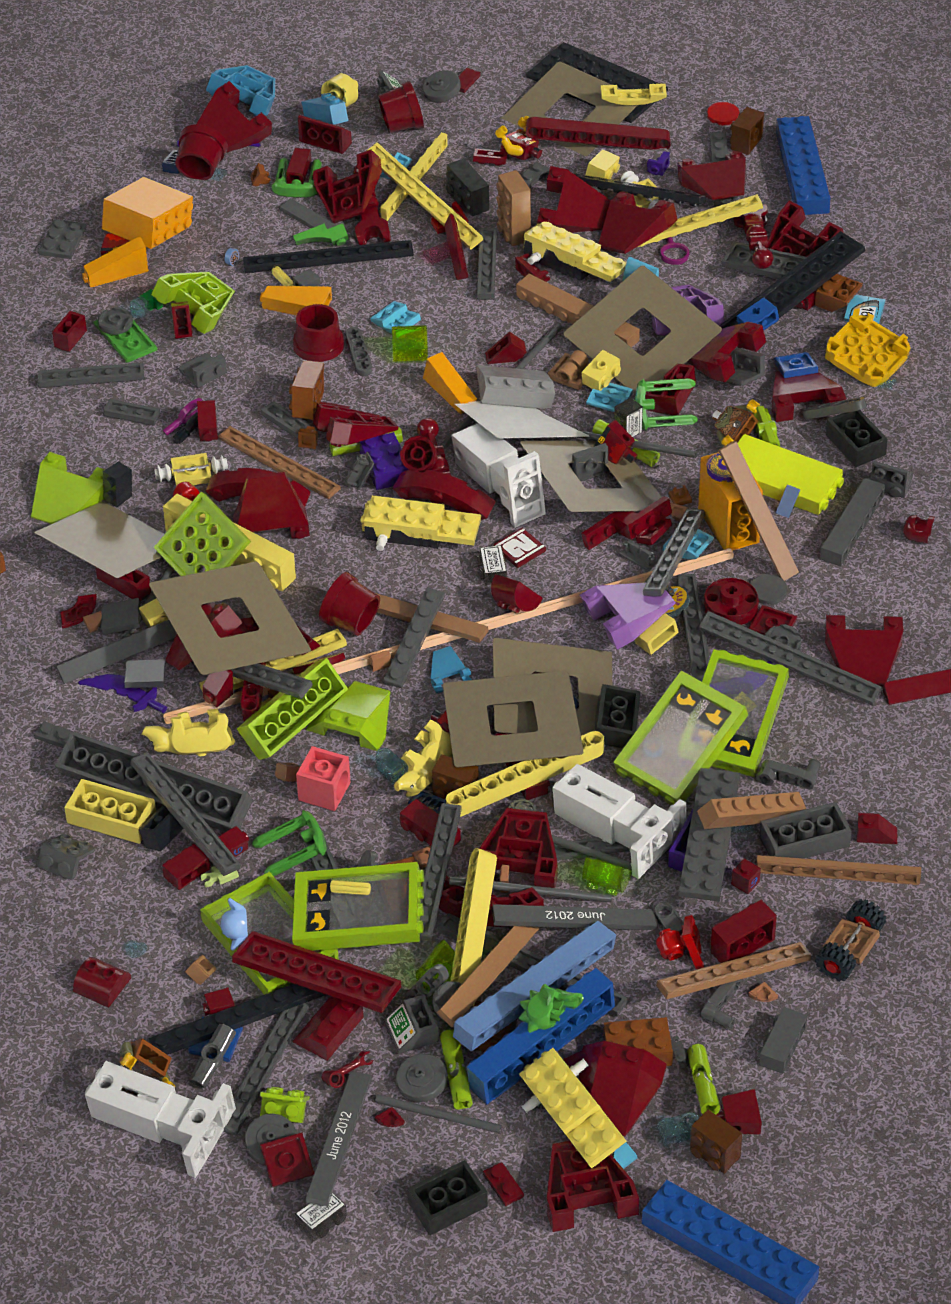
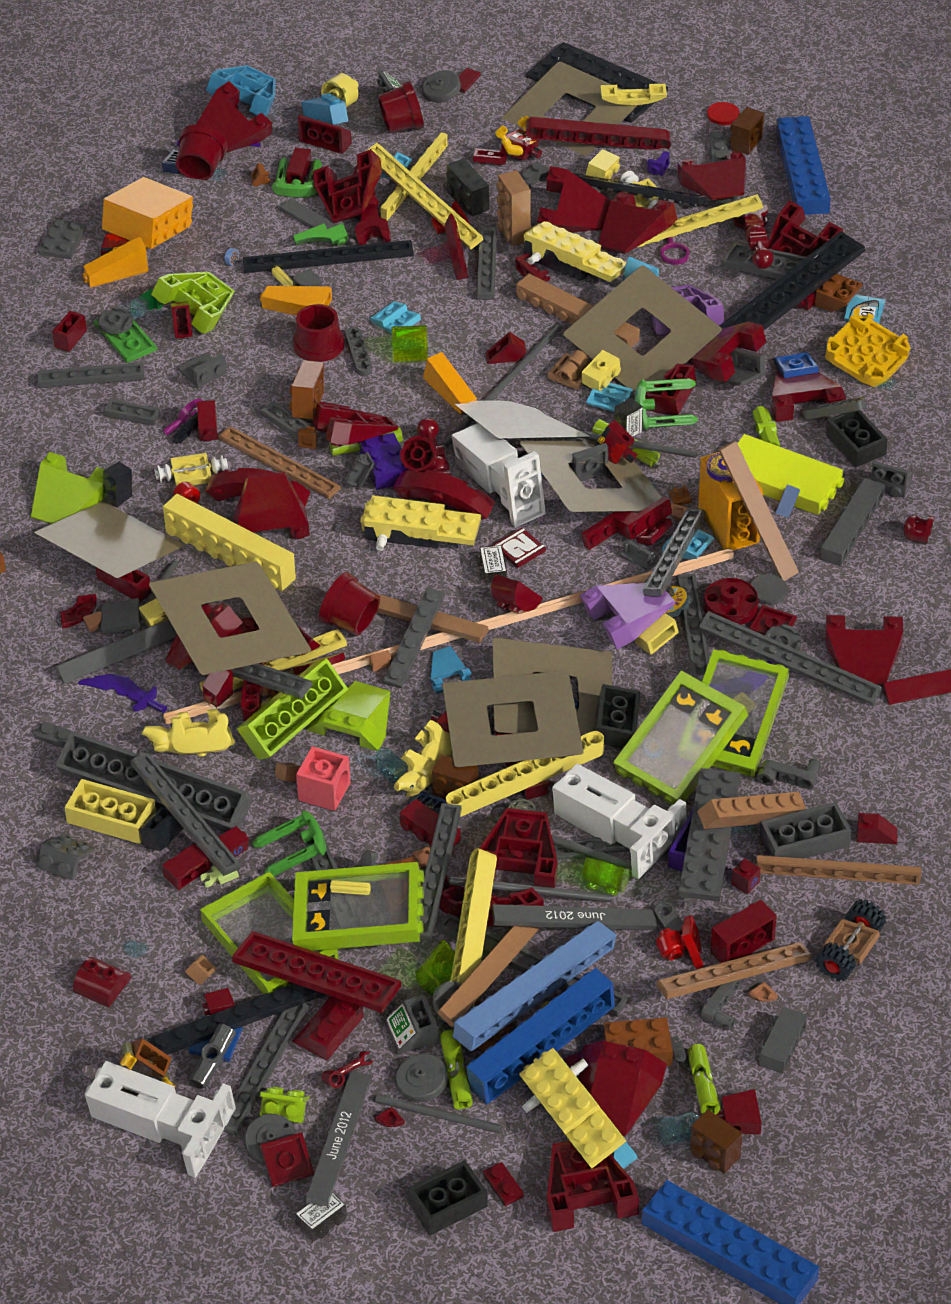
(144, 673): dark grey tile -> none
(213, 543): lime piece -> none
(235, 924): light blue piece -> none
(428, 978): dark grey beam -> none
(504, 875): nougat tile -> none
(515, 387): light grey slope -> none
(546, 1006): bright green head -> none
(735, 422): torso -> none
(760, 313): blue brick -> none

